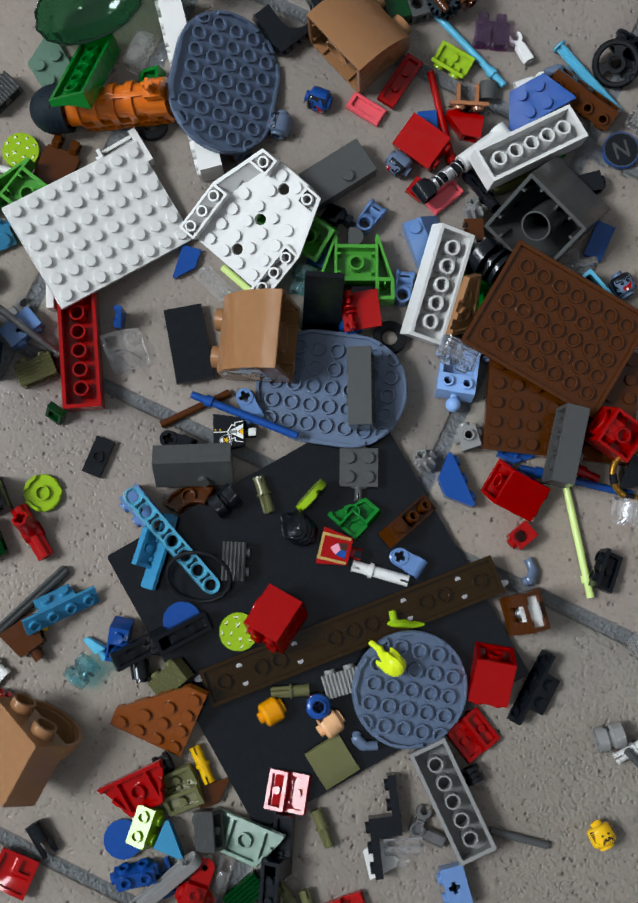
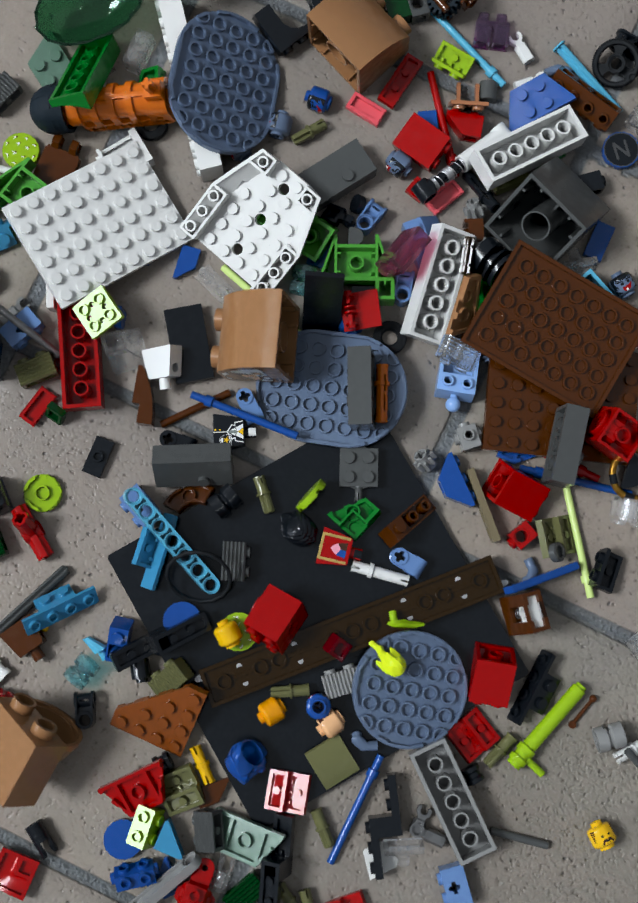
(37, 406): none -> red tile
(85, 707): none -> black piece
(103, 310): none -> plate
(144, 398): none -> reddish brown slope
(163, 364): none -> white torso
(228, 633): none -> yellow head
(246, 760): none -> blue piece
(309, 132): none -> olive axle
(337, 647): none -> dark red slope
(357, 204): none -> black tile
(372, 773): none -> blue bar
(381, 393): none -> orange pin
(403, 252): none -> clear pink brick
(467, 255): none -> axle
(482, 505): none -> dark tan tile
(499, 750): none -> olive axle
(519, 586): none -> blue tile
(526, 749): none -> lime cylinder
(555, 530): none -> olive slope
(556, 552): none -> dark grey tile
(572, 724): none -> reddish brown hinge

